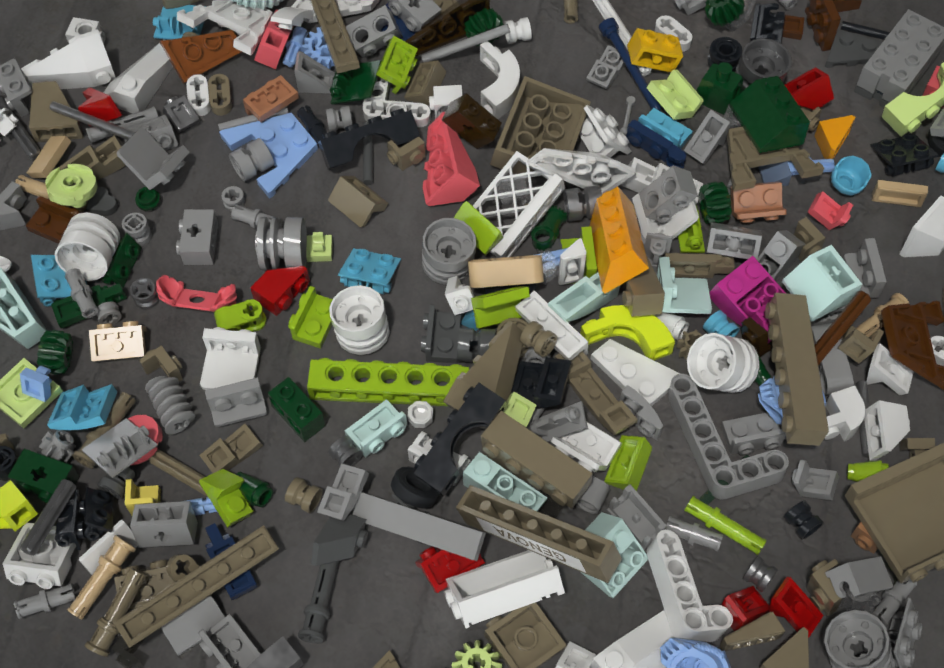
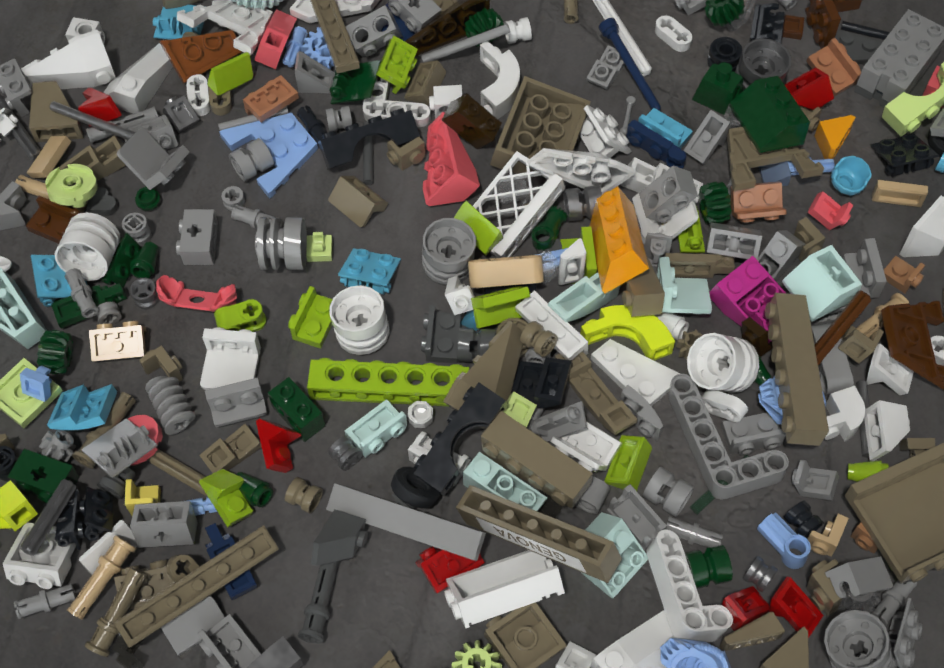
(144, 262): none -> dark green cone
(230, 74): none -> lime slope
(274, 444): none -> red slope
(279, 287): red slope -> none
(291, 16): white slope -> none
(344, 493): light grey slope -> none
(654, 50): yellow brick -> none
(676, 96): yellowish green bracket -> none
(676, 497): none -> light grey wheel
(710, 566): none -> dark green wheel
(719, 324): medium azure wheel -> none
(724, 405): none -> white beam
(725, 525): lime pin -> none
(783, 538): none -> light blue piece
(828, 541): none -> tan bracket
(837, 64): none -> nougat bracket
(903, 275): none -> medium nougat bracket

